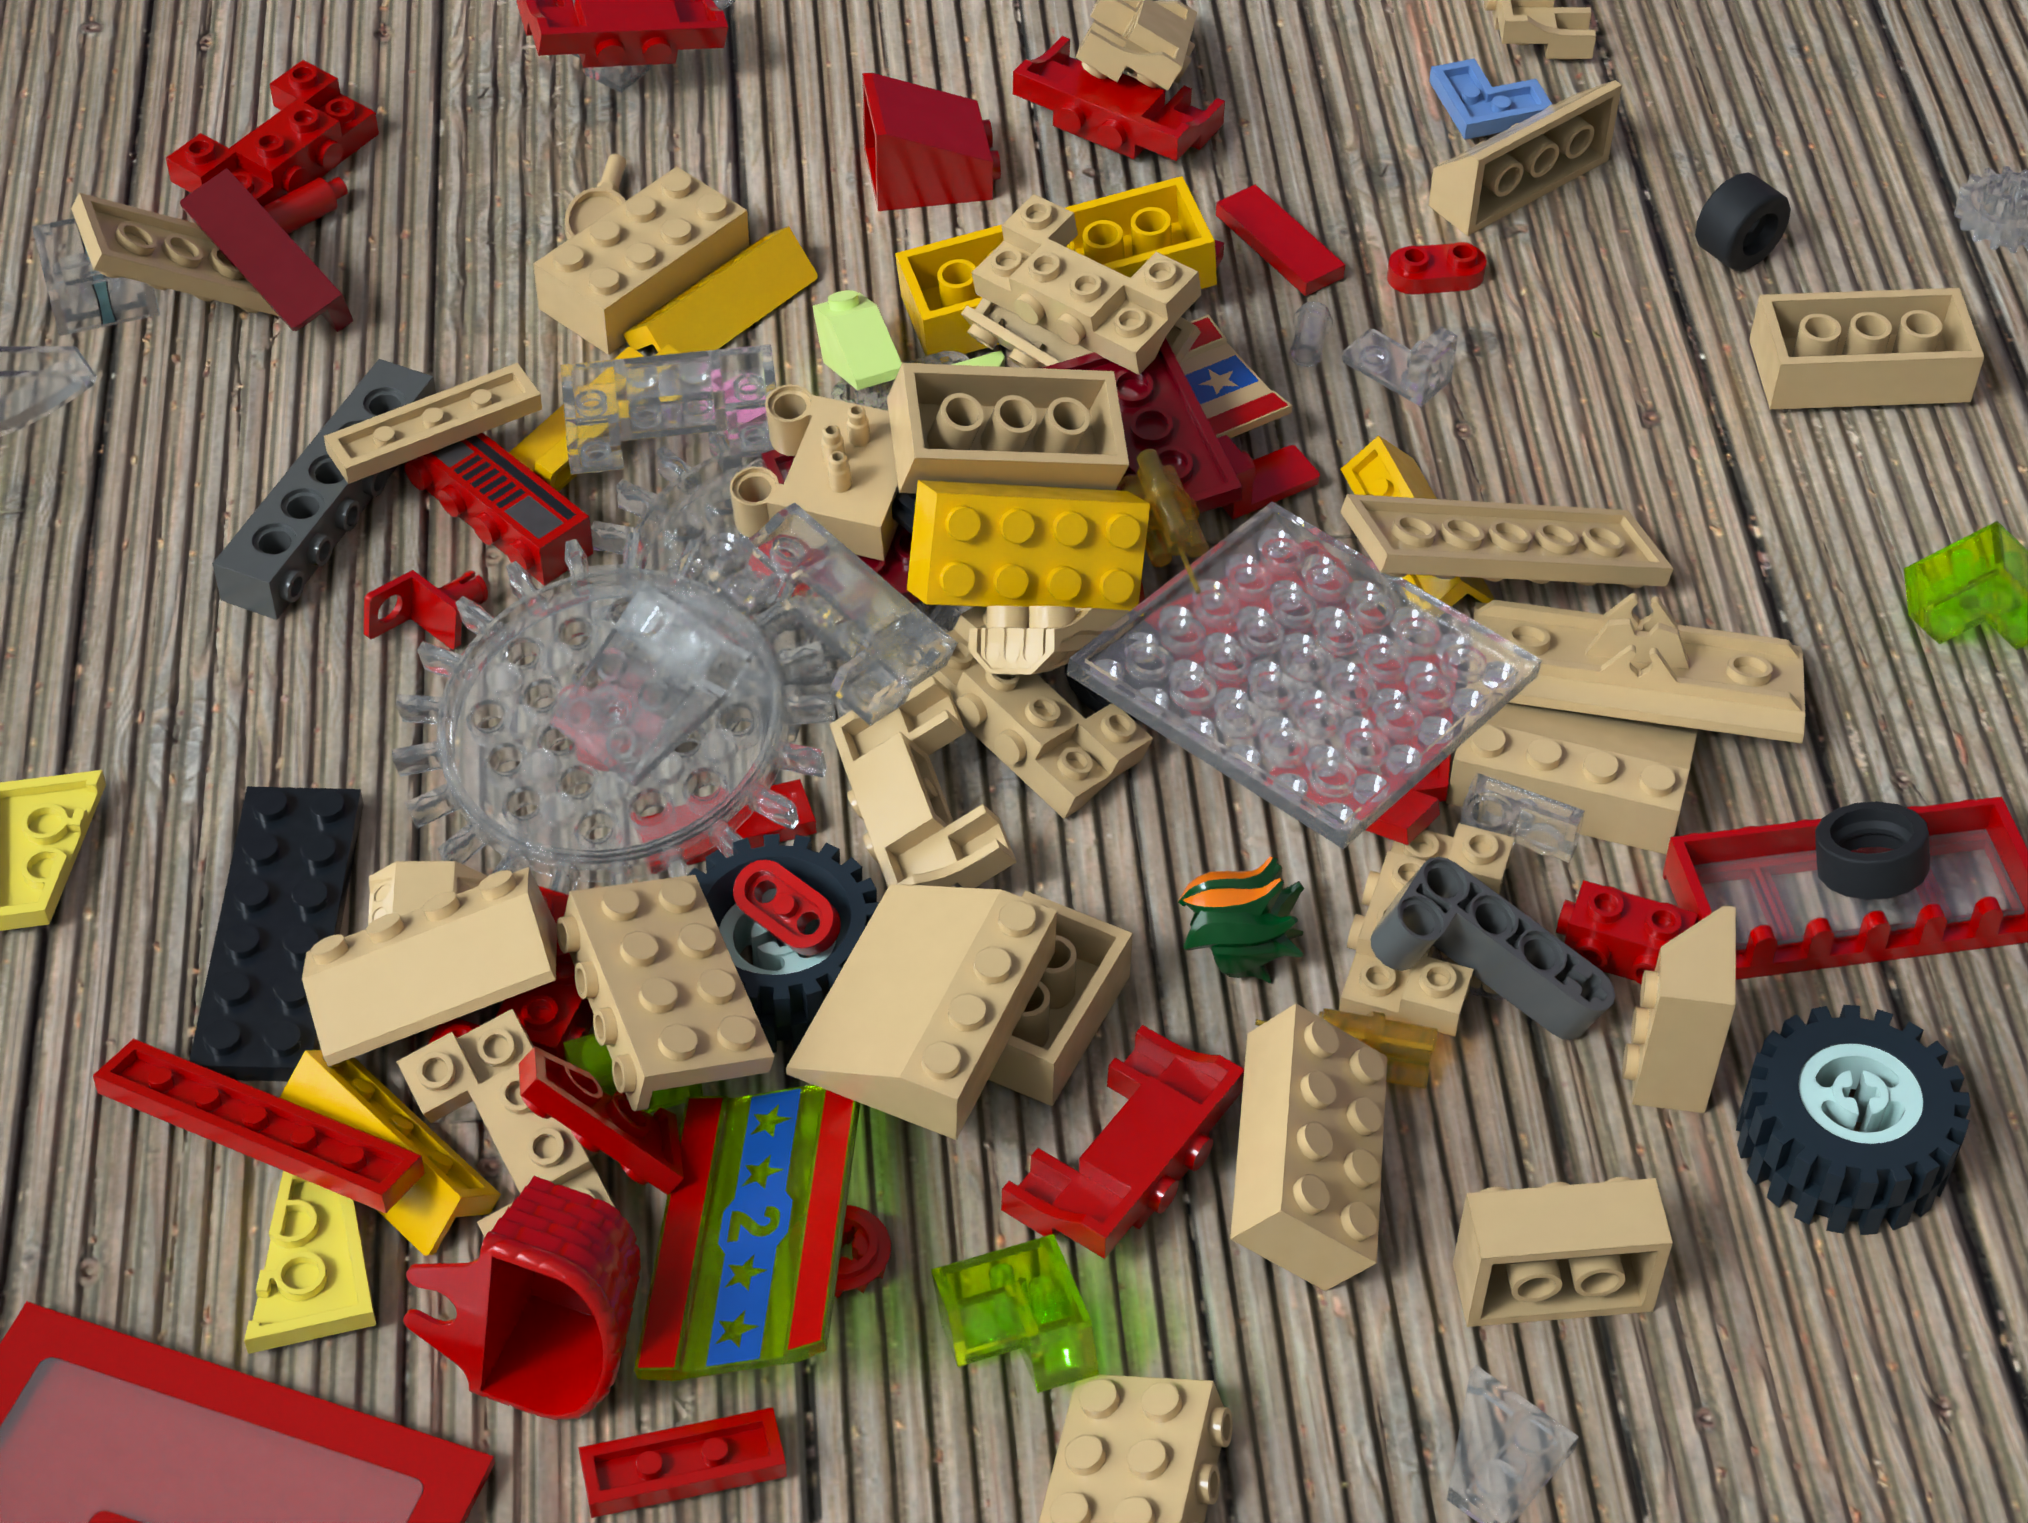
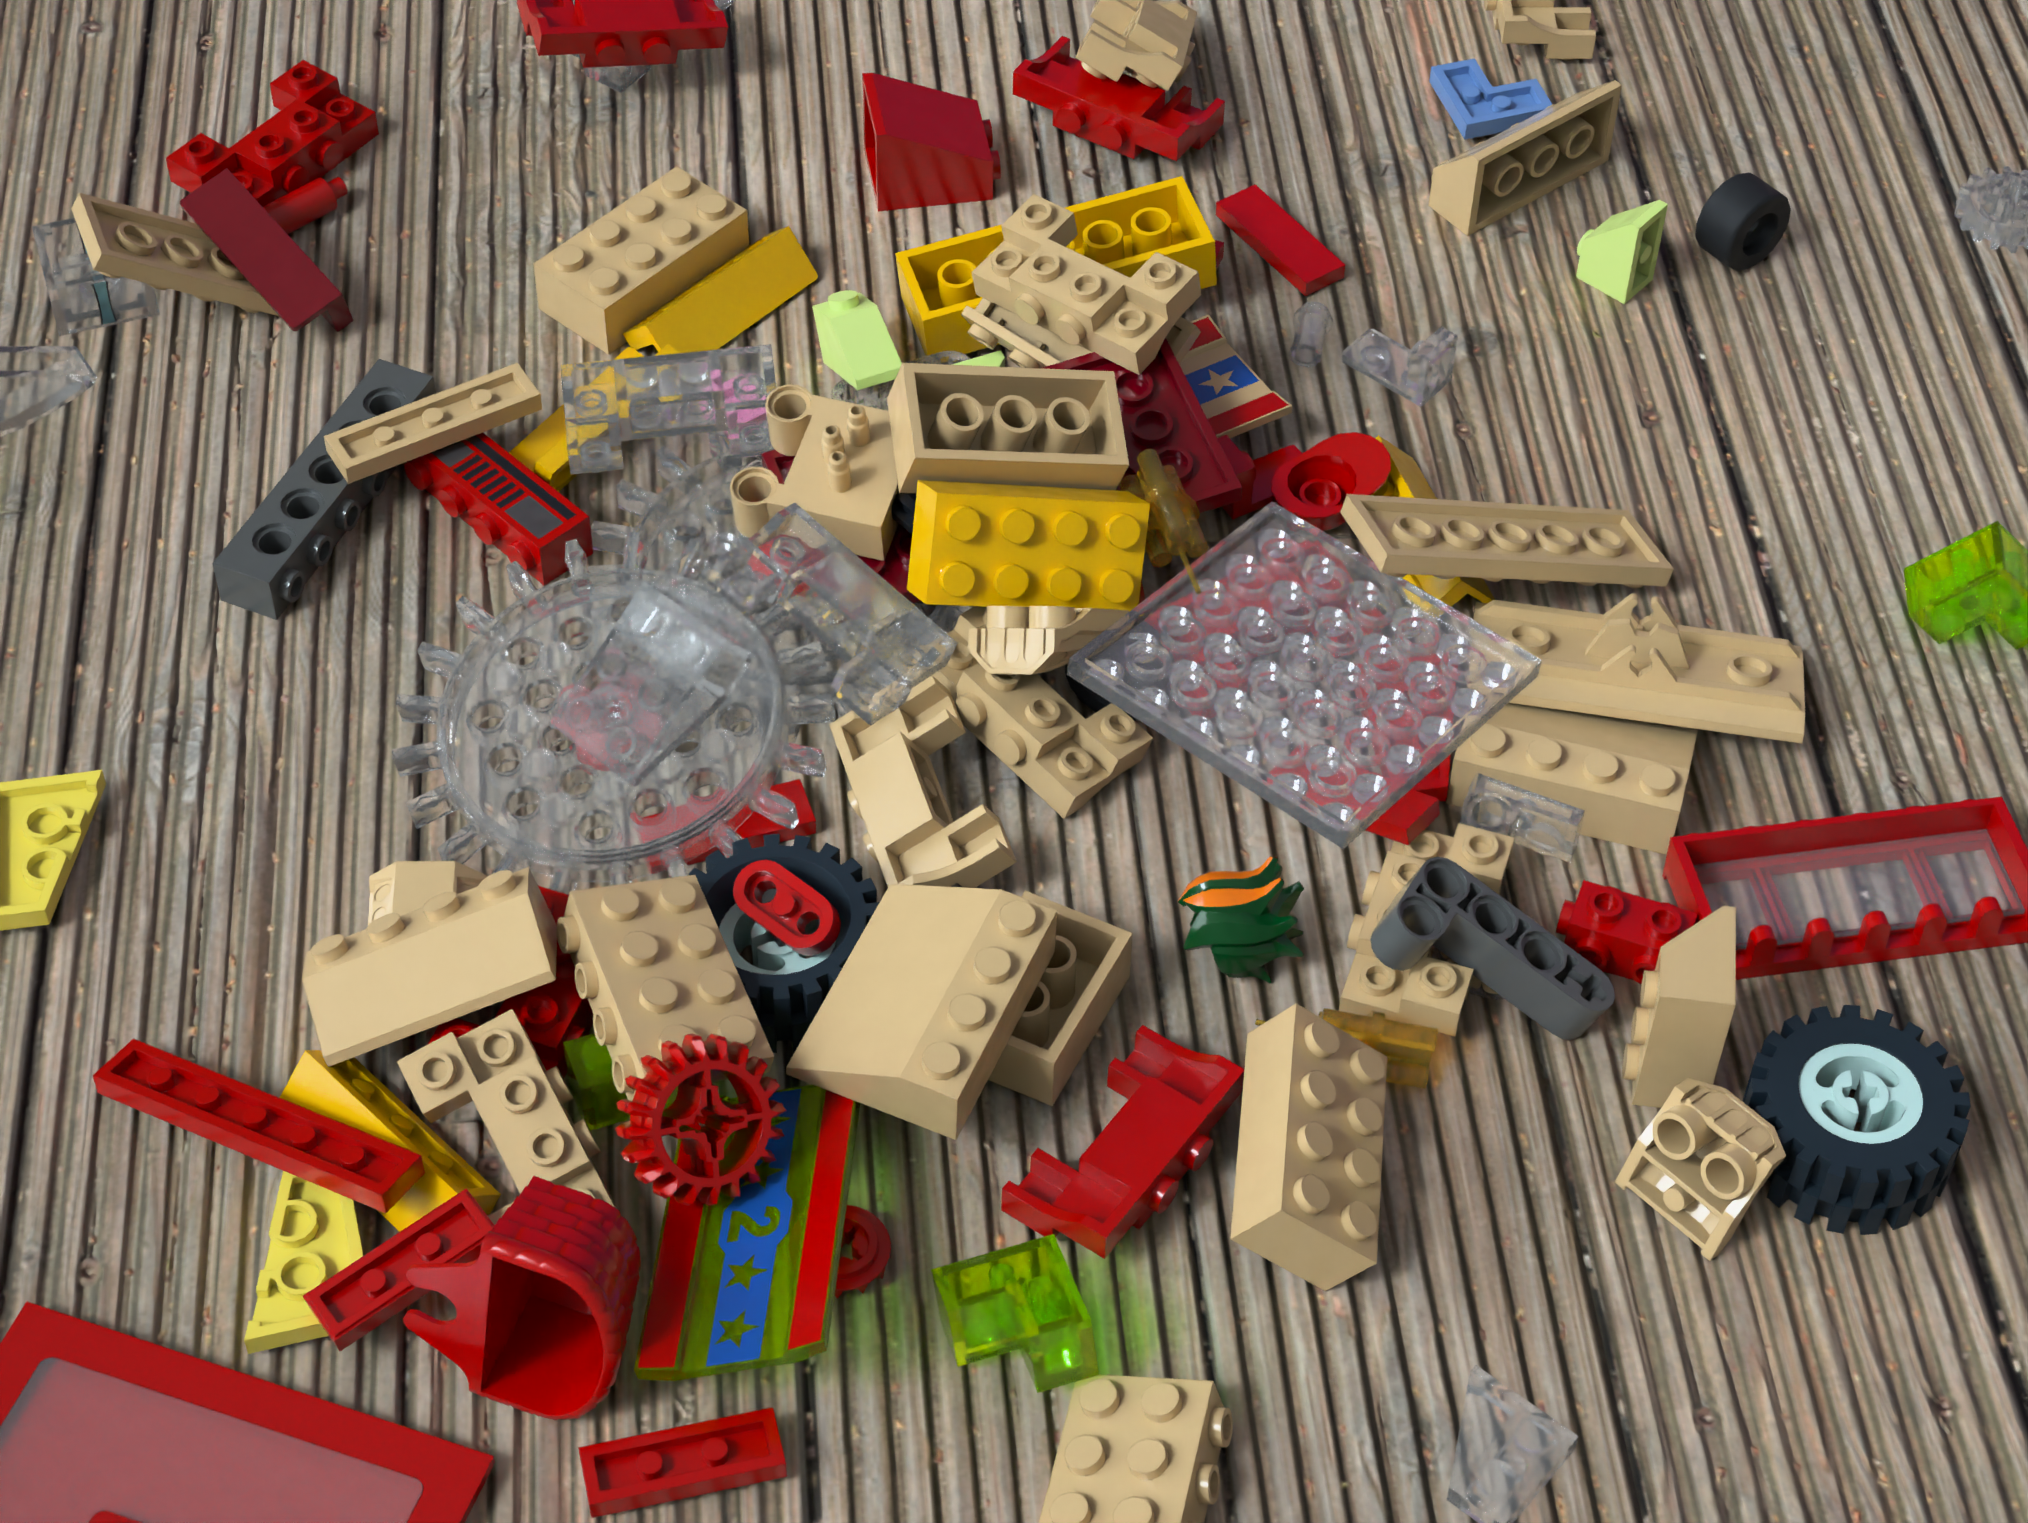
(278, 902): black plate -> none
(377, 1283): none -> red tile
(424, 604): red bracket -> none
(598, 201): tan piece -> none
(639, 1141): red wing -> none
(711, 1165): none -> red gear
(1322, 476): none -> red piece
(1436, 268): red plate -> none
(1561, 1251): tan brick -> none
(1623, 251): none -> yellowish green slope
(1702, 1162): none -> tan slope
(1865, 348): tan brick -> none
(1872, 874): black tyre -> none

